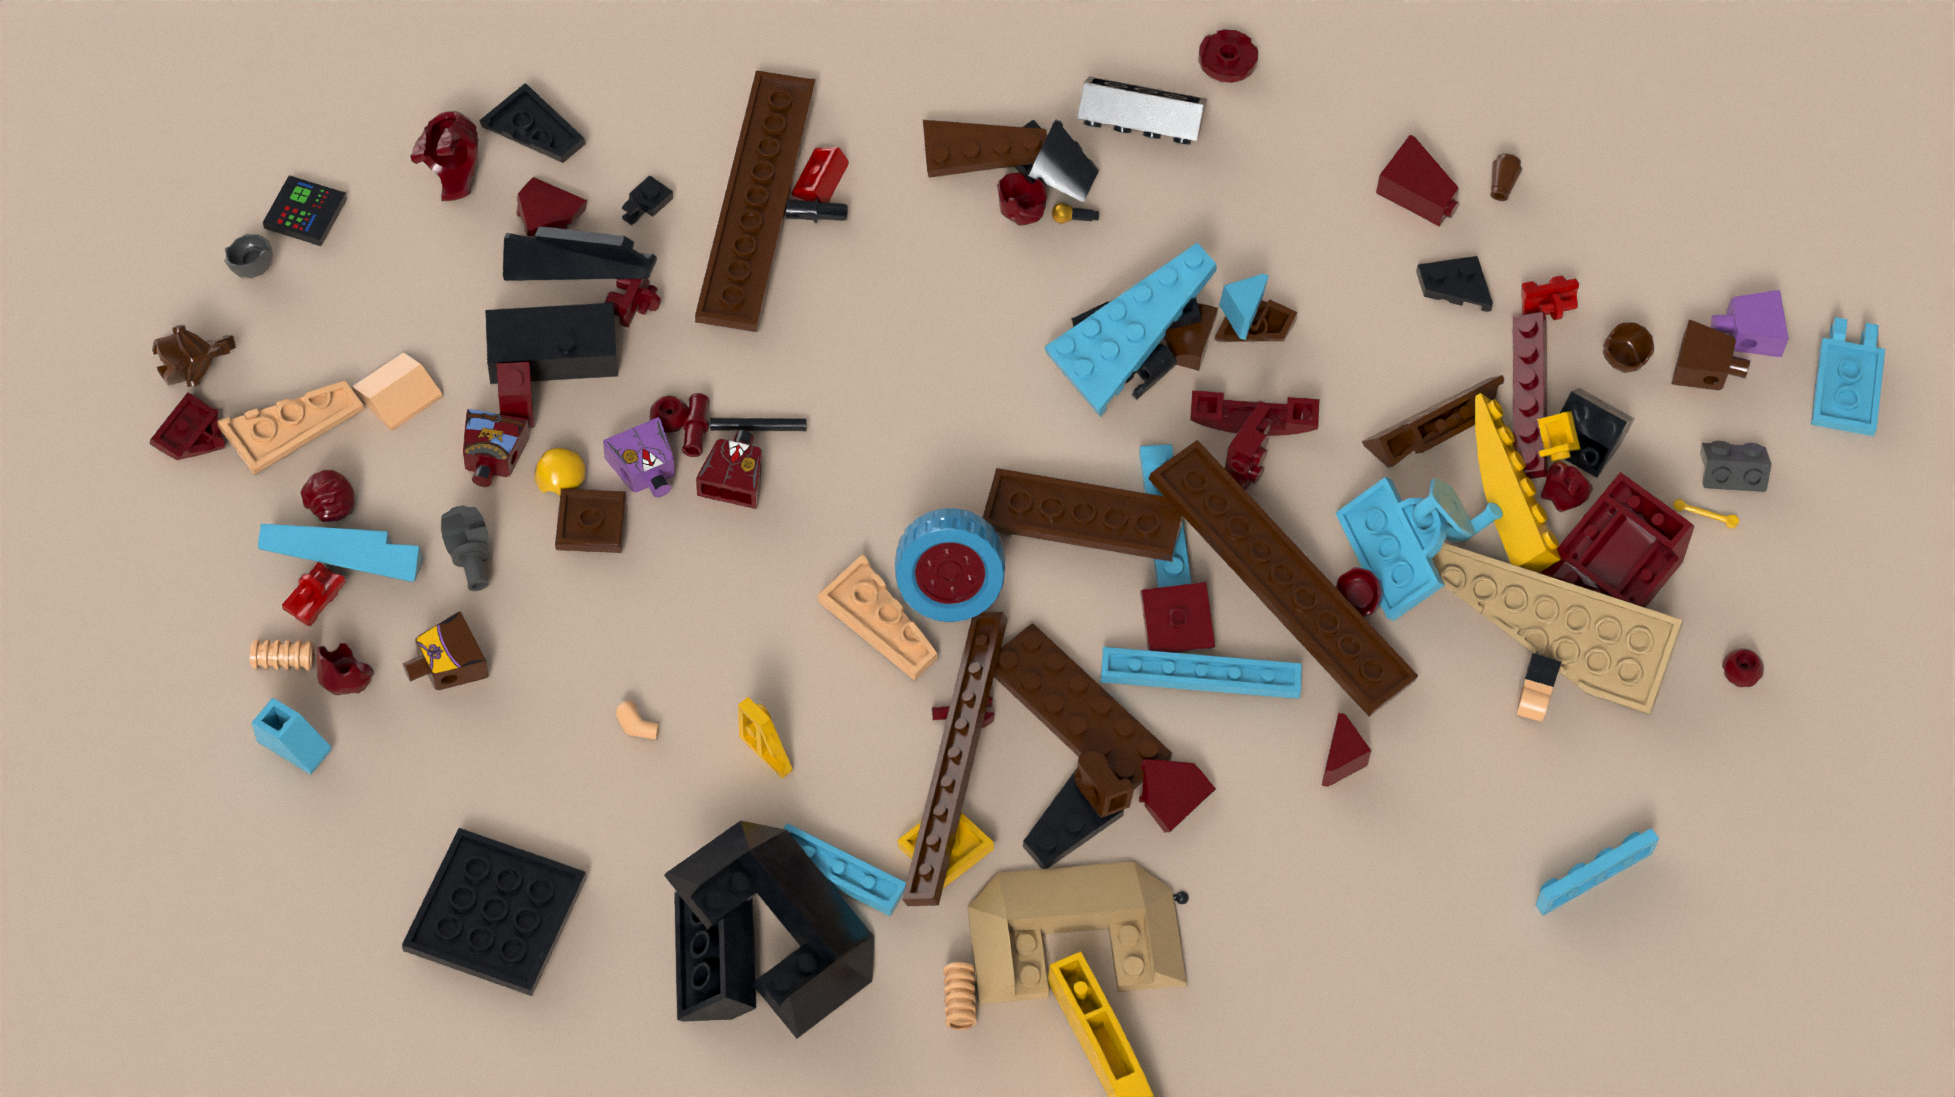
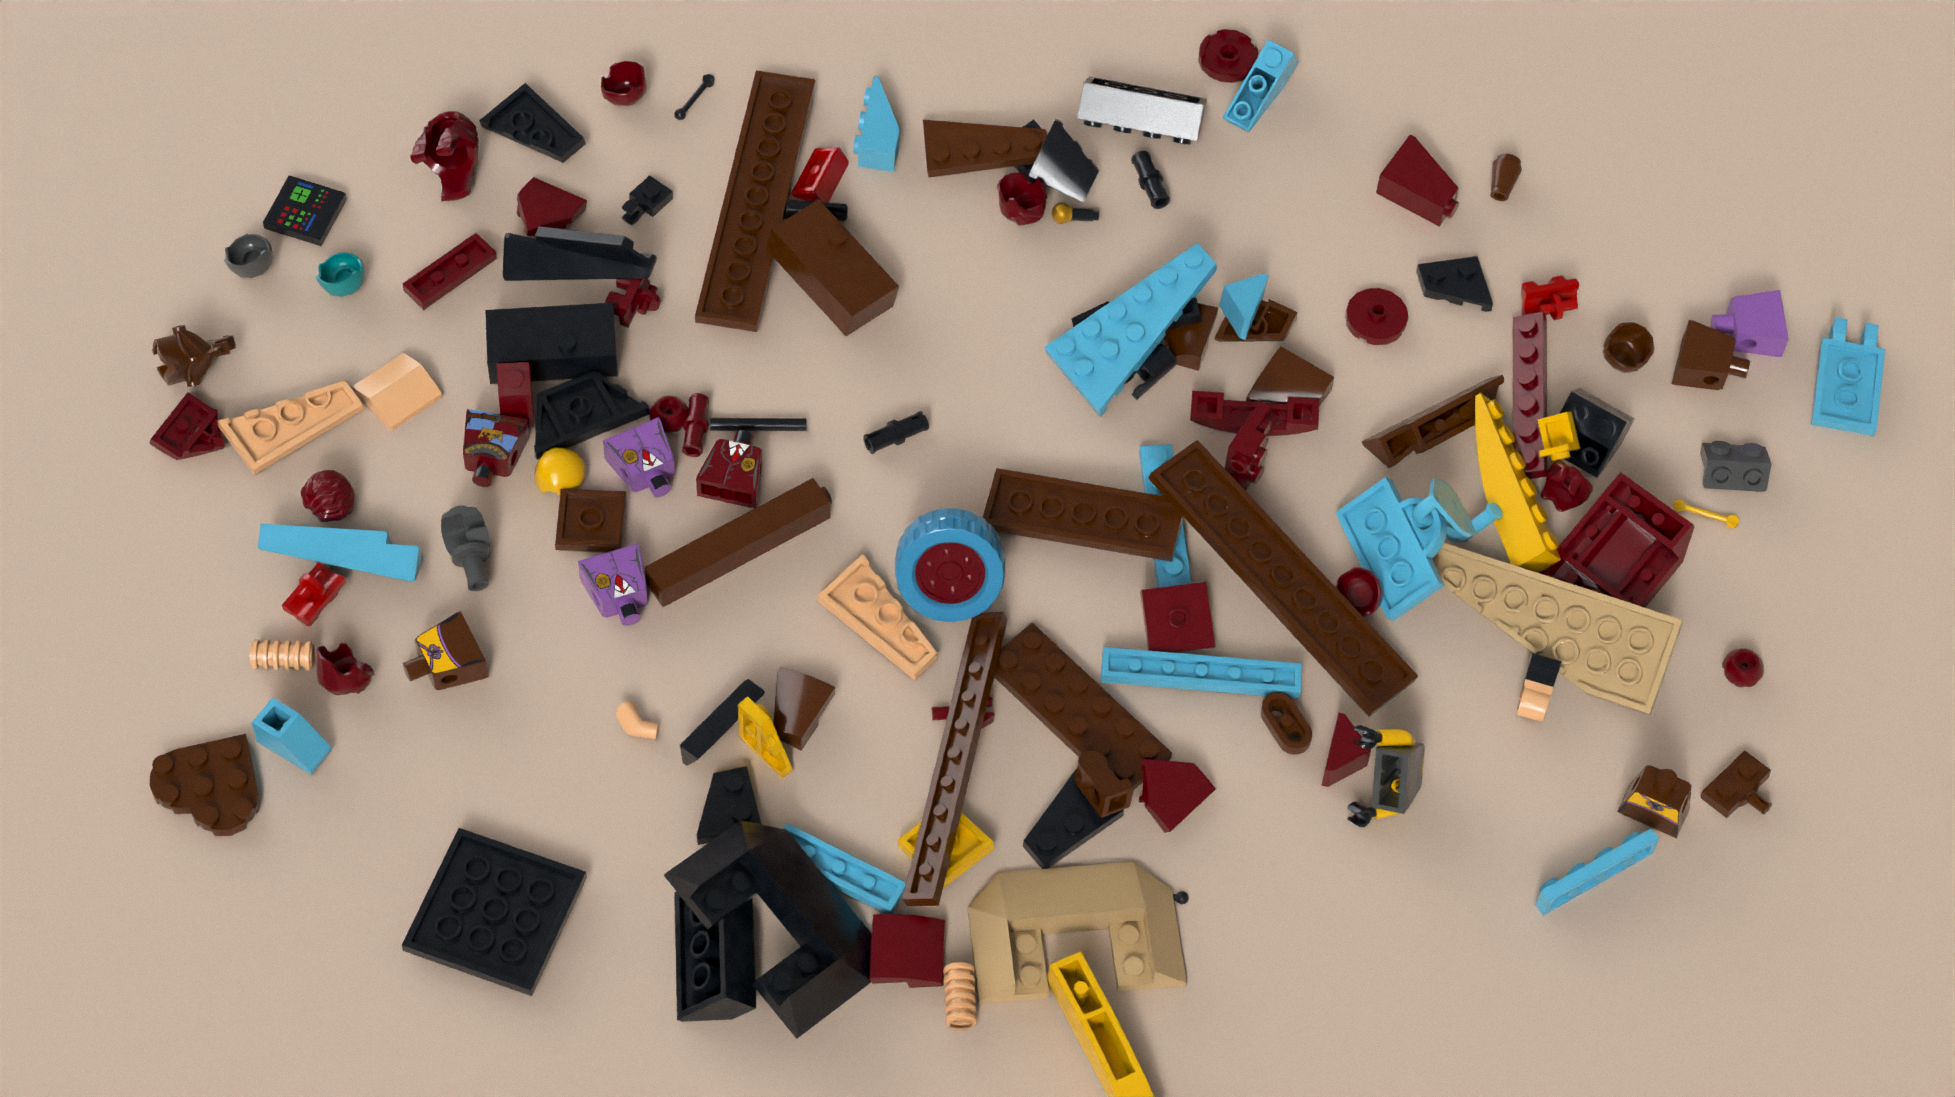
(209, 782): none -> reddish brown plate
(341, 274): none -> teal hair
(449, 271): none -> dark red plate
(582, 411): none -> black wing
(616, 583): none -> medium lavender torso
(624, 83): none -> dark red hair
(707, 81): none -> black hinge
(718, 722): none -> black slope
(727, 803): none -> black wing
(738, 542): none -> reddish brown brick
(799, 705): none -> reddish brown slope
(832, 267): none -> reddish brown brick
(880, 132): none -> medium azure slope
(896, 432): none -> black pin
(908, 950): none -> dark red slope
(1150, 179): none -> black pin
(1261, 85): none -> medium azure slope
(1287, 725): none -> reddish brown plate
(1290, 377): none -> reddish brown slope
(1376, 328): none -> dark red plate
(1396, 773): none -> torso
(1658, 800): none -> reddish brown torso
(1738, 786): none -> reddish brown plate

